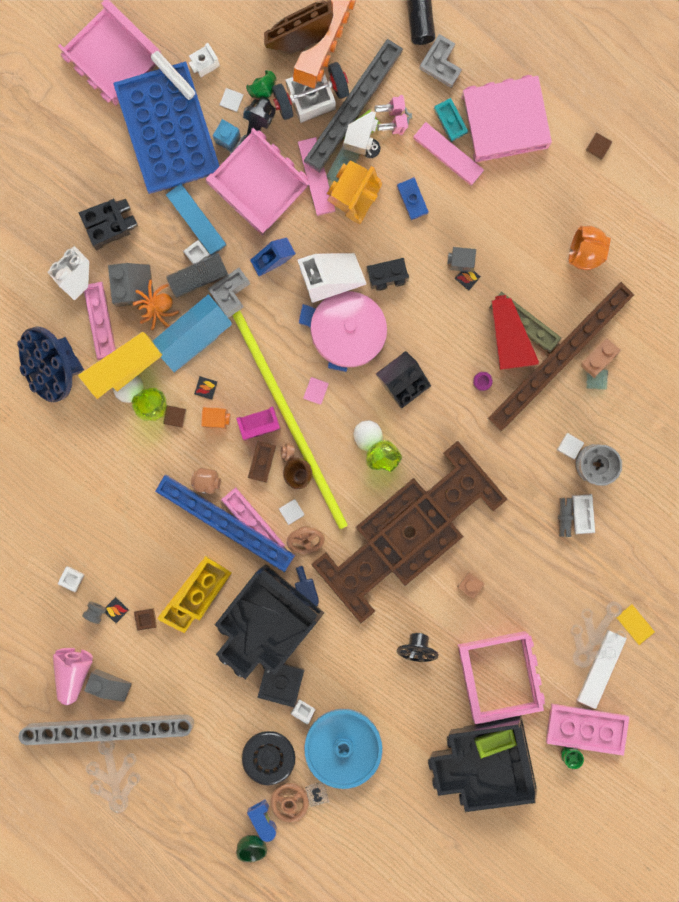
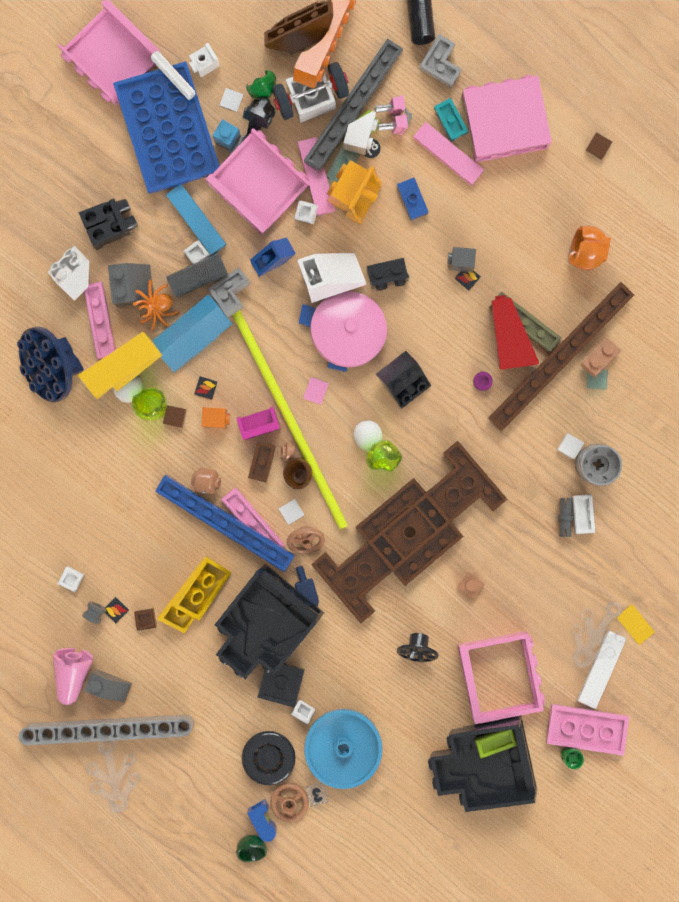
(306, 212): none -> white tile

